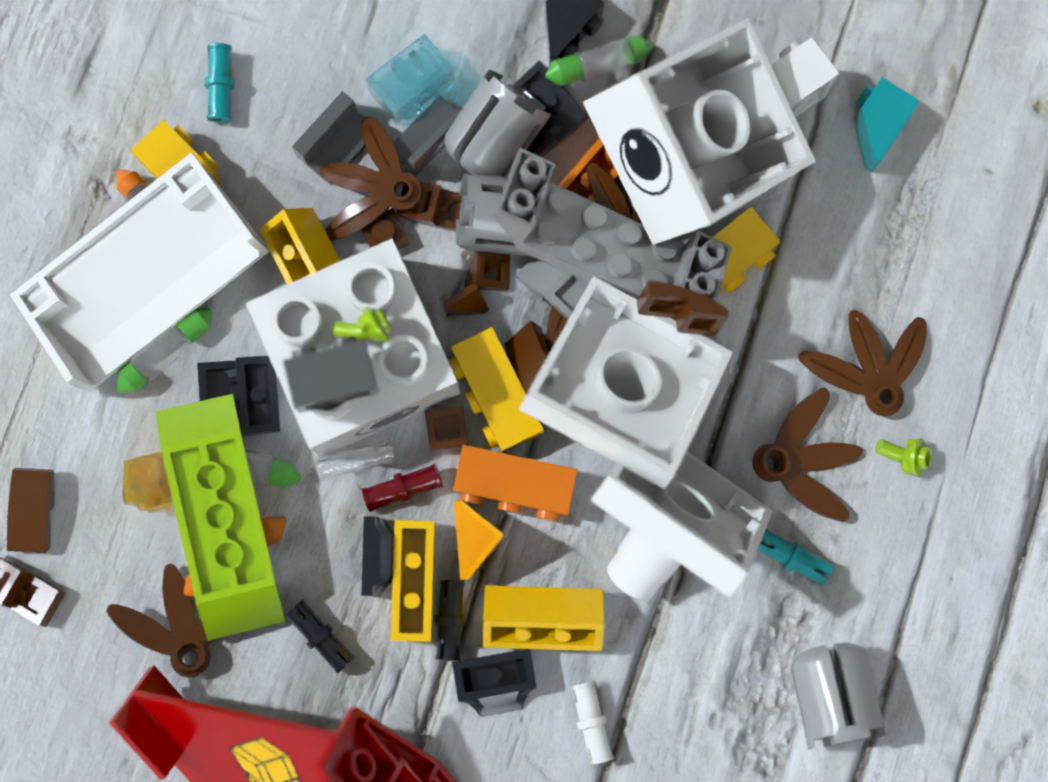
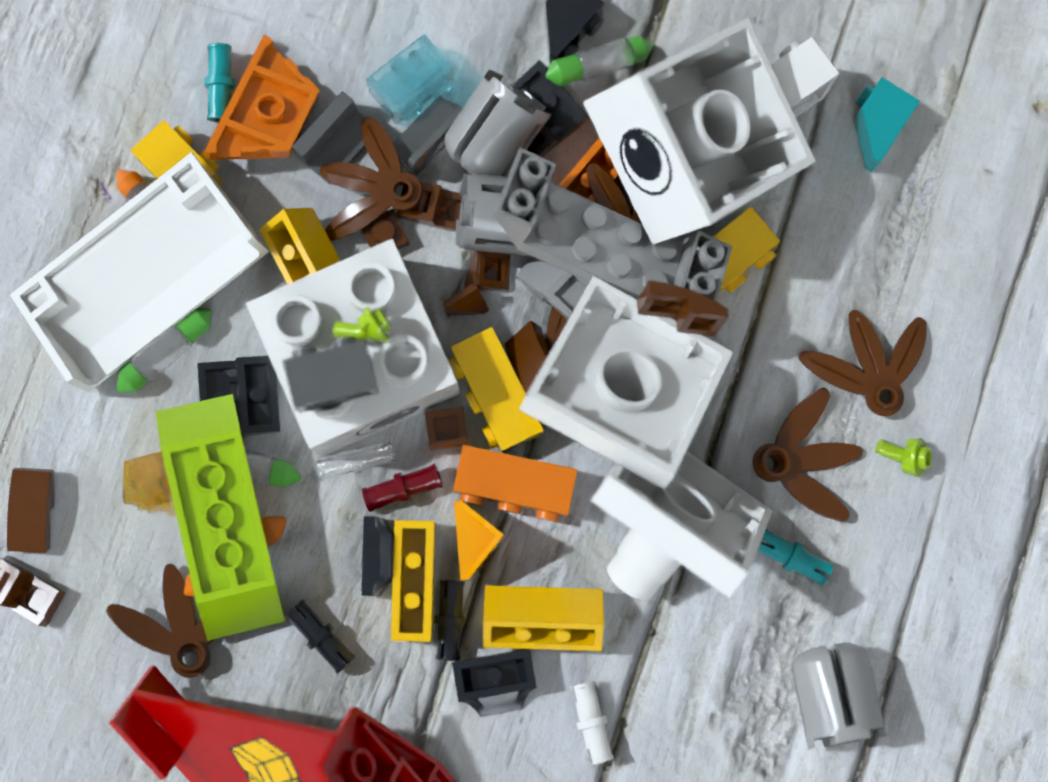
(265, 109): none -> orange wing

